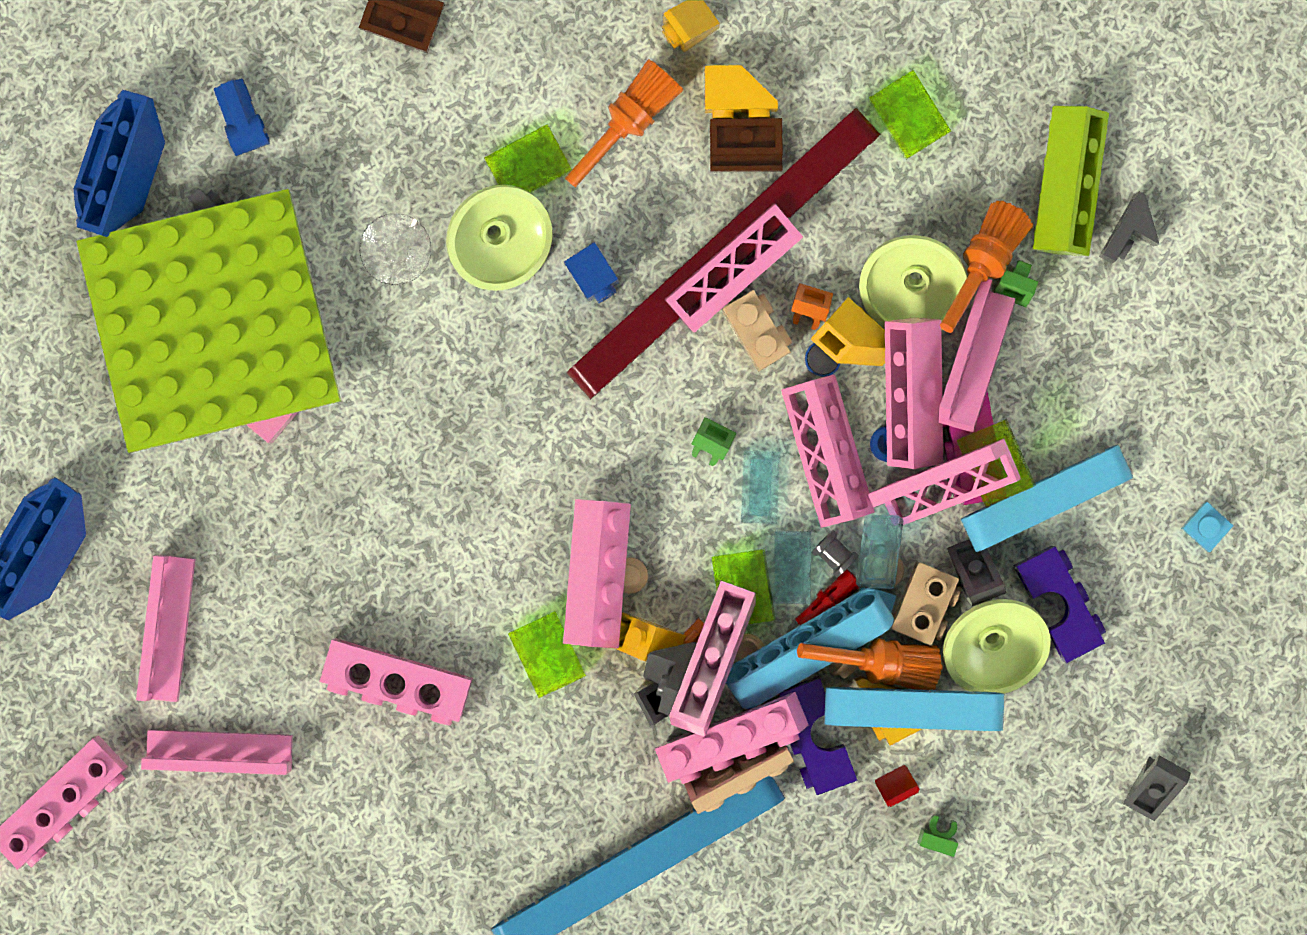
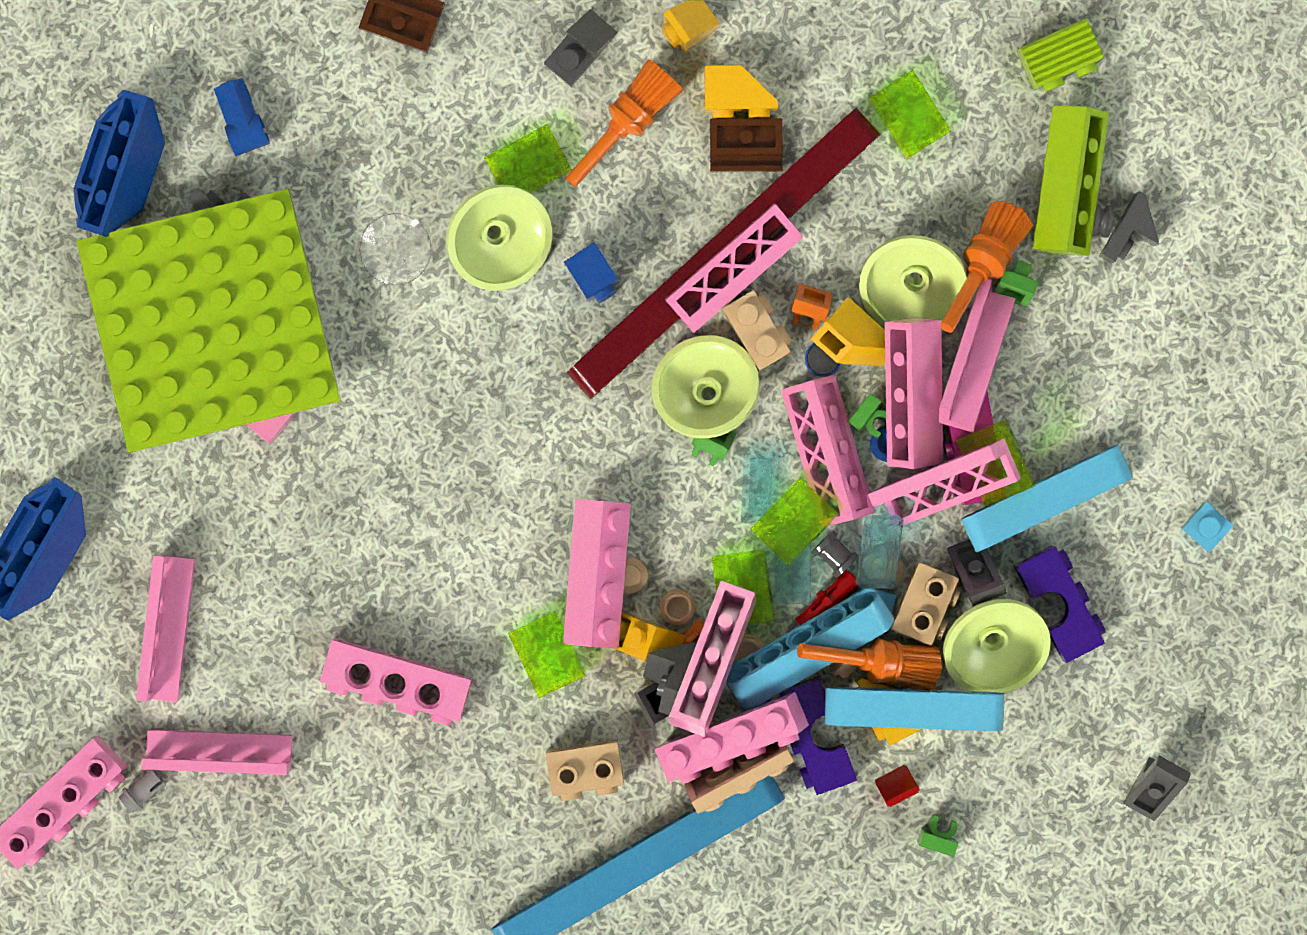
(141, 791): none -> light grey pin
(580, 47): none -> dark grey slope
(585, 769): none -> tan brick
(677, 607): none -> tan plate
(703, 367): none -> yellowish green dish
(794, 521): none -> clear neon green plate
(867, 414): none -> bright green tile
(1061, 55): none -> lime brick
(1103, 220): none -> dark grey bush

